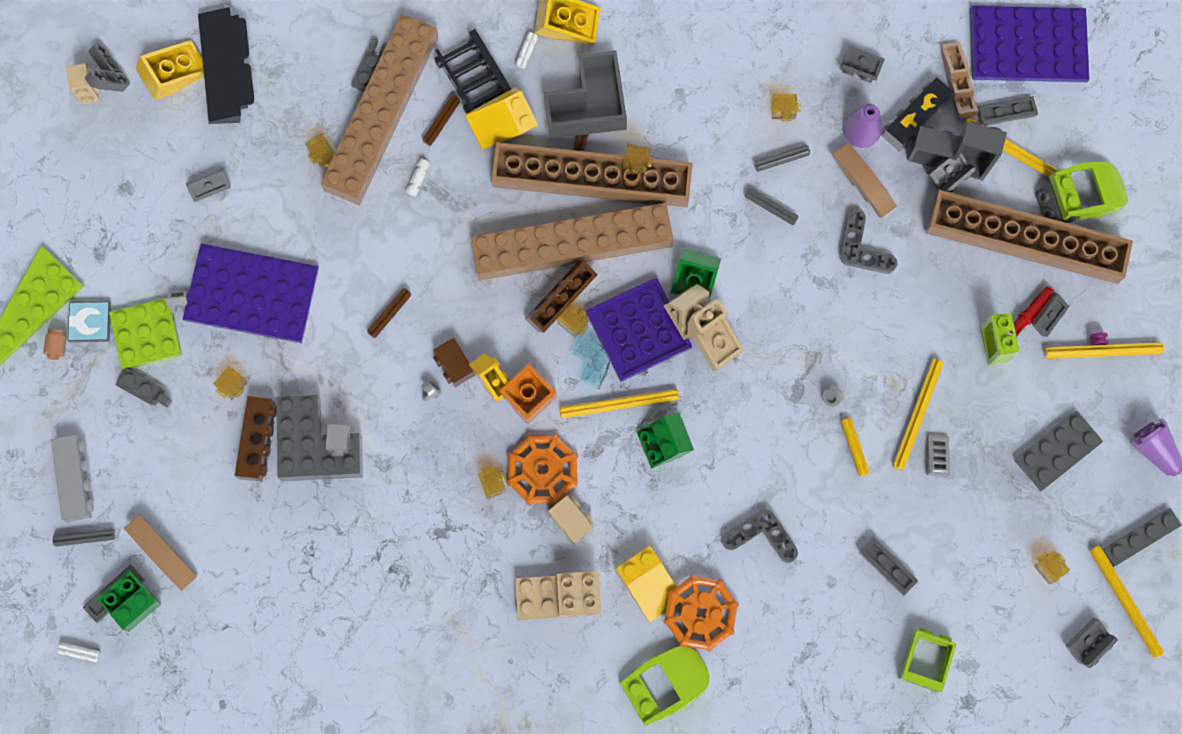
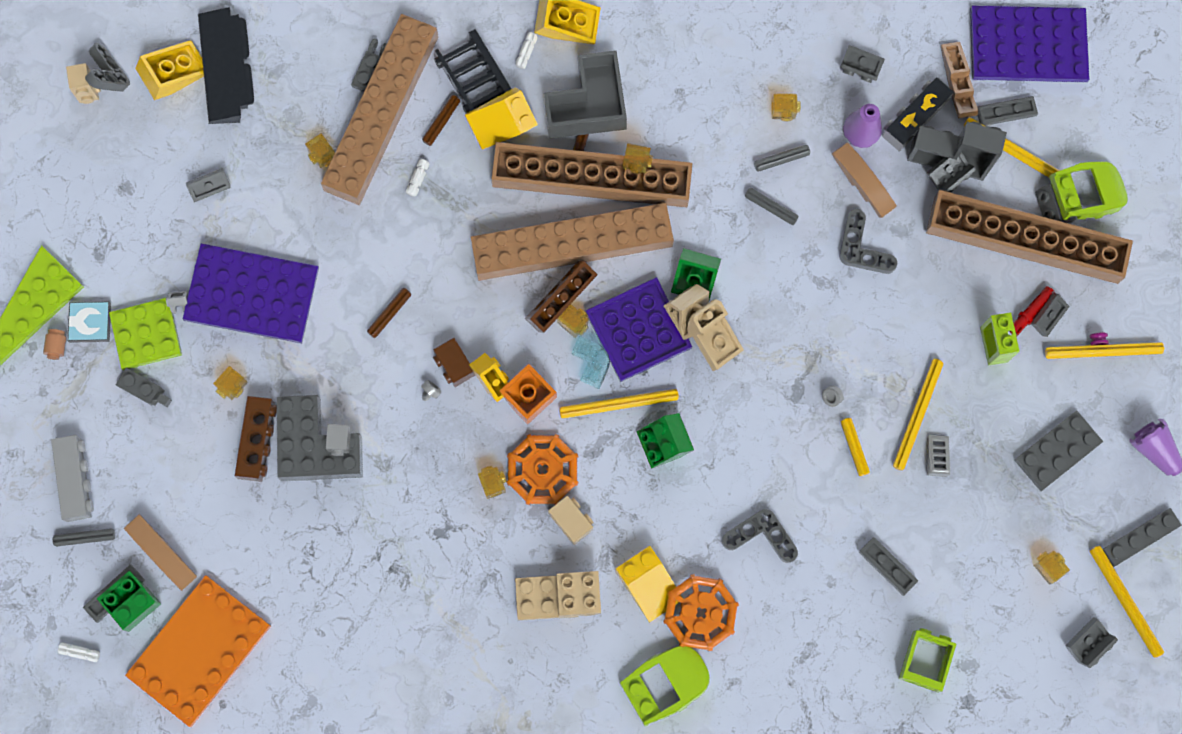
(198, 651): none -> orange plate

